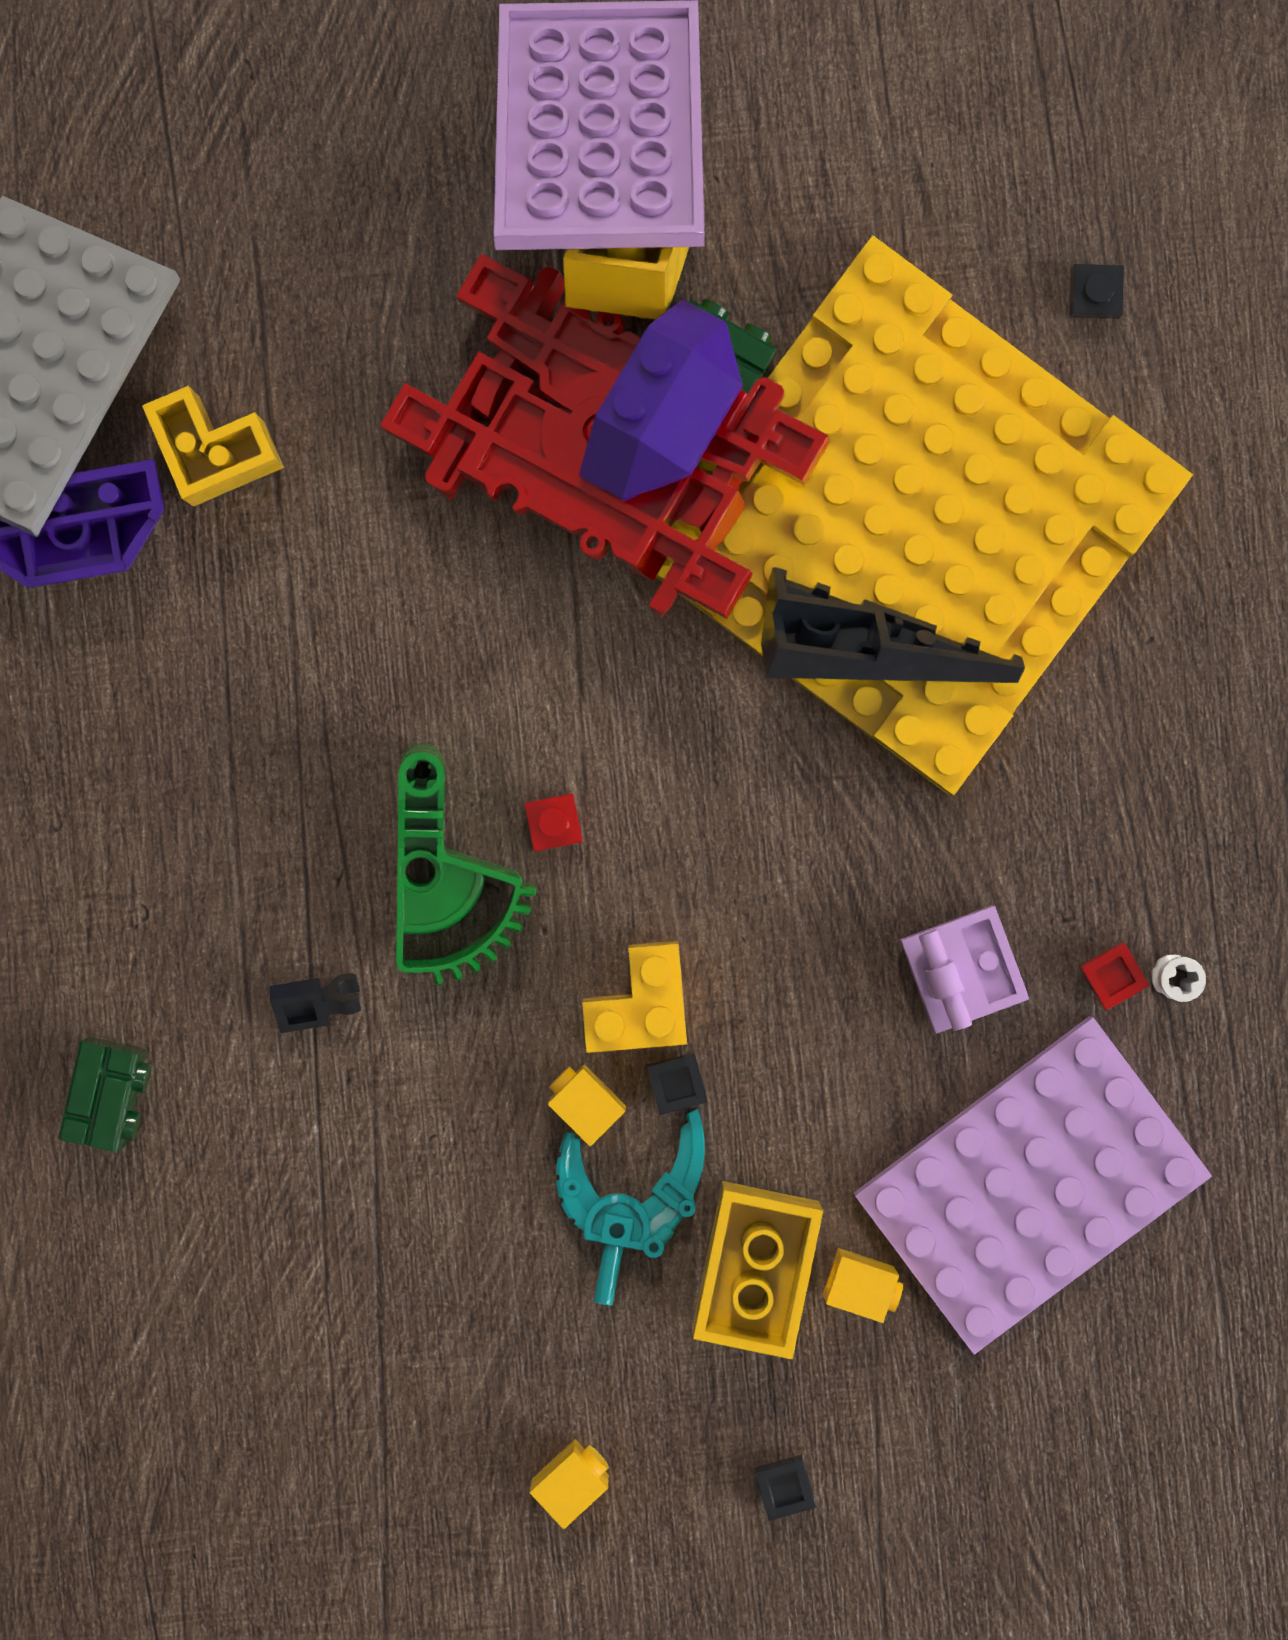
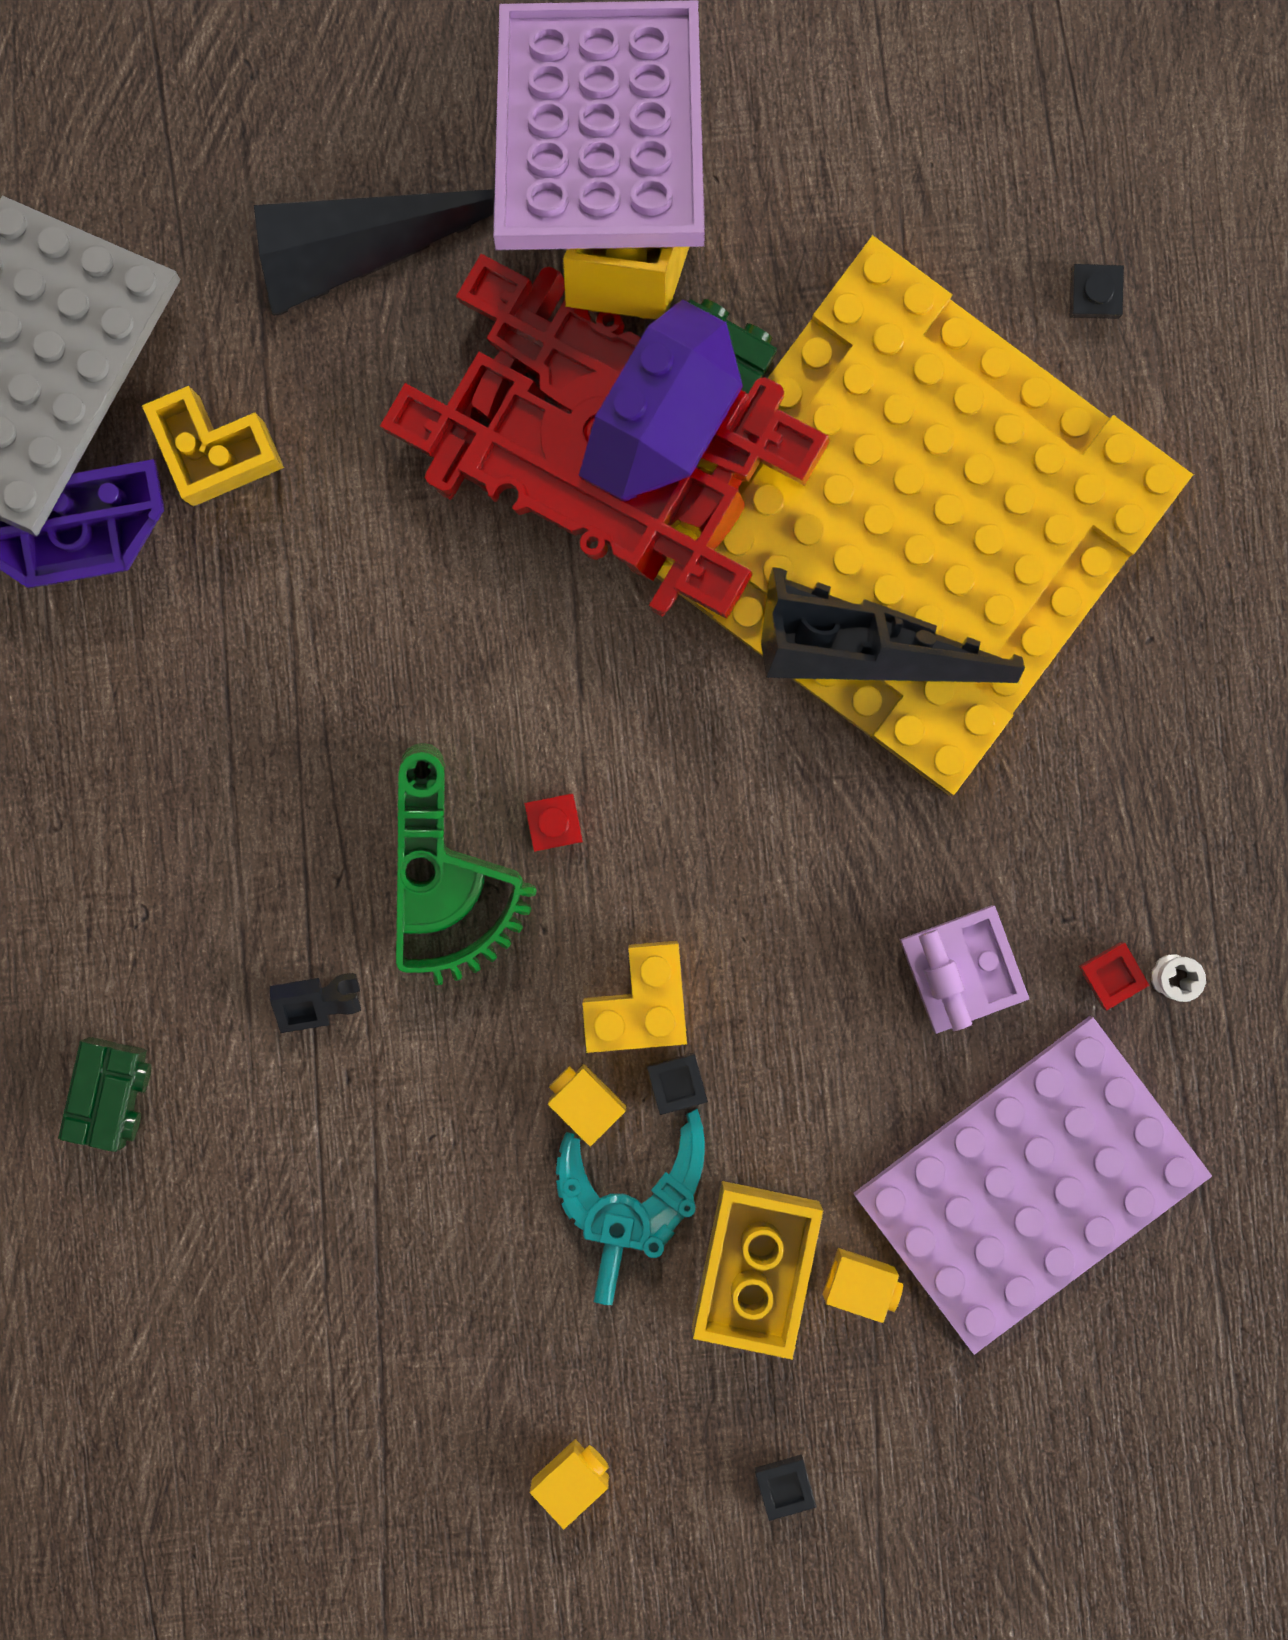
(330, 242): none -> black wedge

